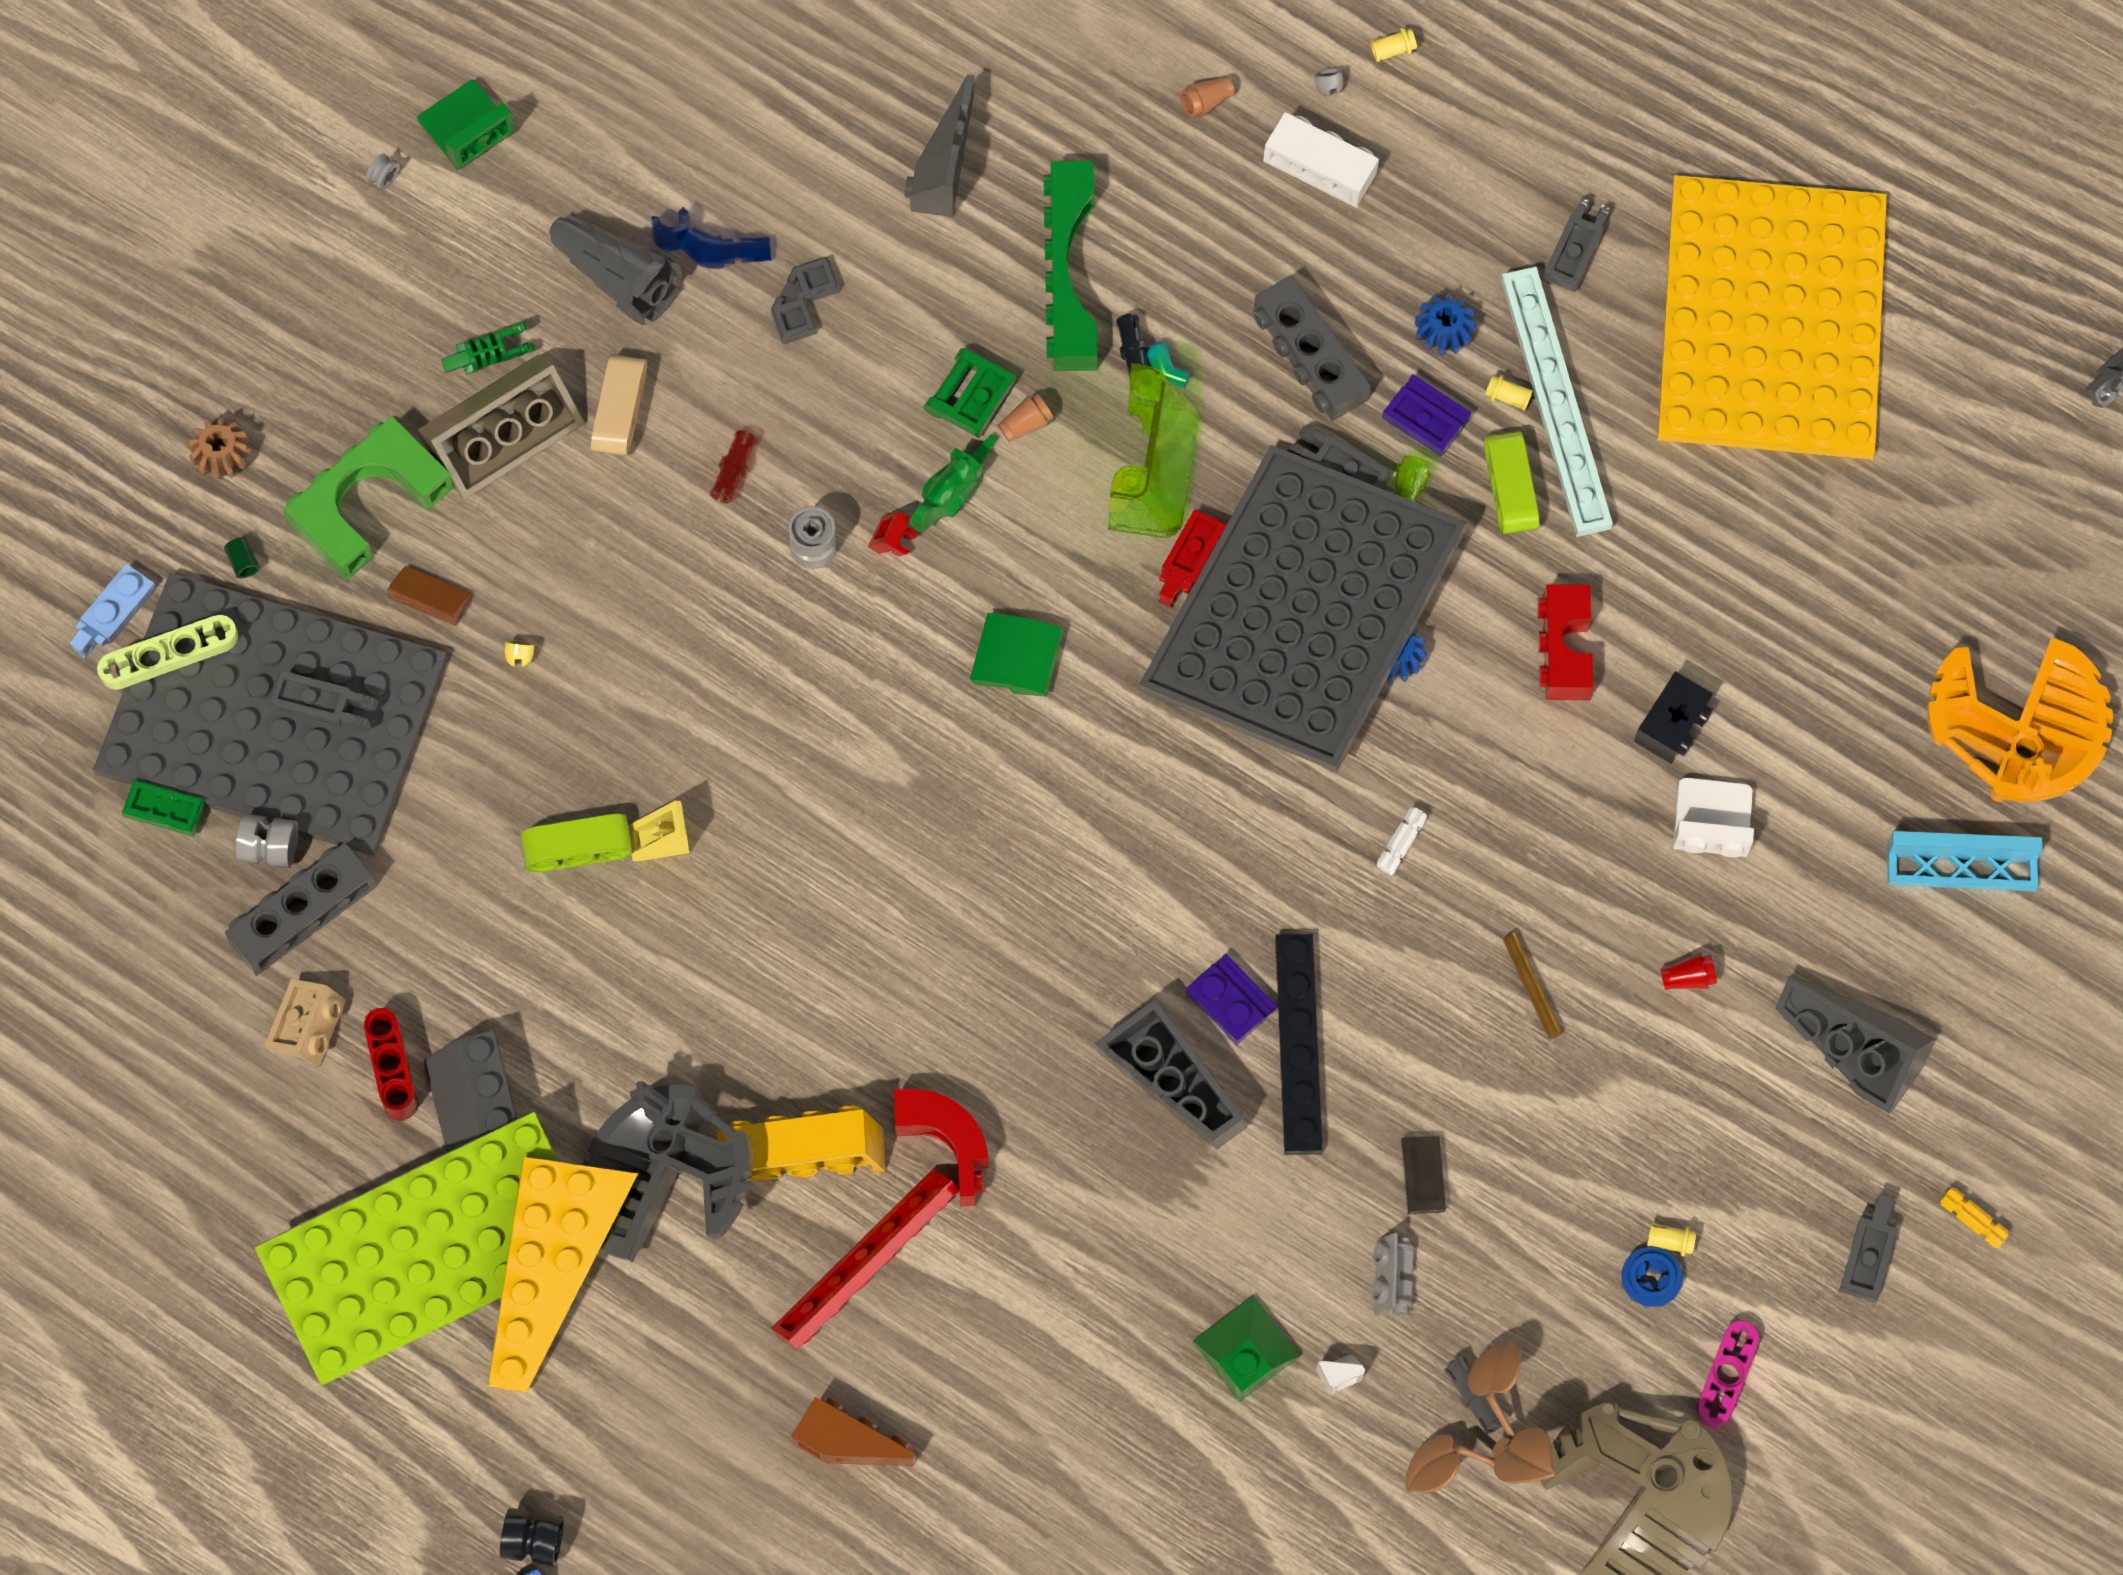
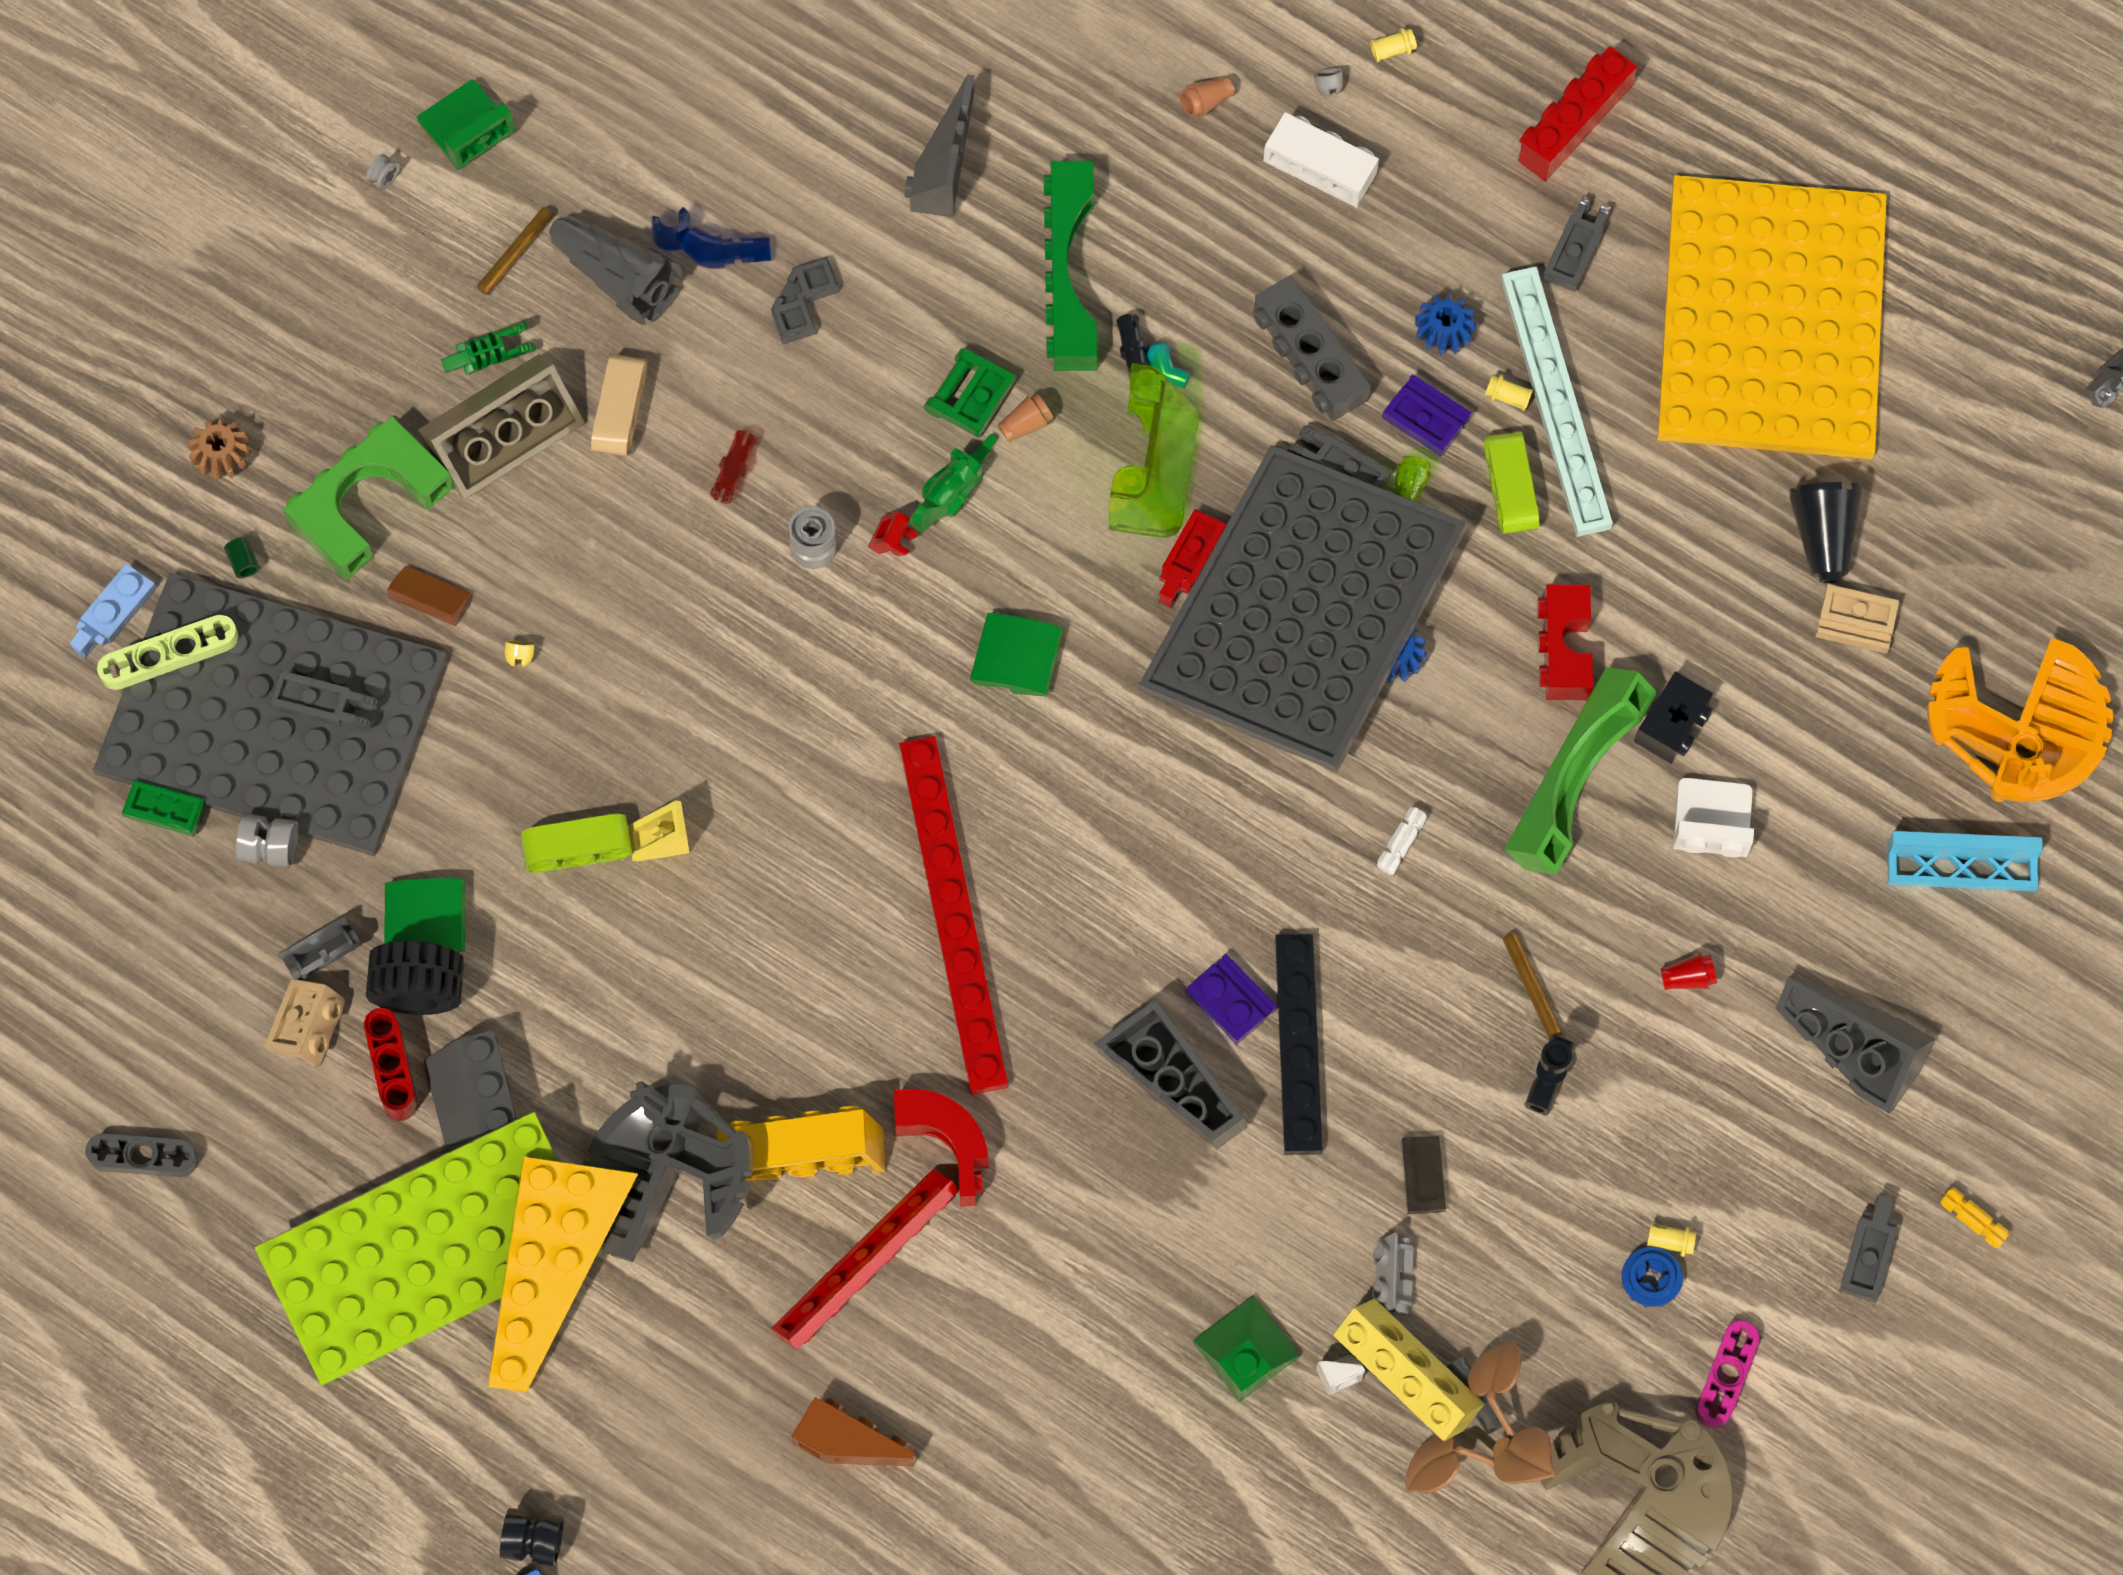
(113, 1162): none -> dark grey beam
(293, 928): dark grey brick -> none
(320, 948): none -> dark grey hinge
(415, 977): none -> black tyre
(426, 911): none -> green slope
(514, 251): none -> pearl gold bar
(953, 916): none -> red plate
(1408, 1369): none -> light yellow brick
(1551, 1071): none -> black bar
(1577, 113): none -> red brick
(1610, 712): none -> bright green arch
(1827, 526): none -> black cone
(1857, 618): none -> tan plate

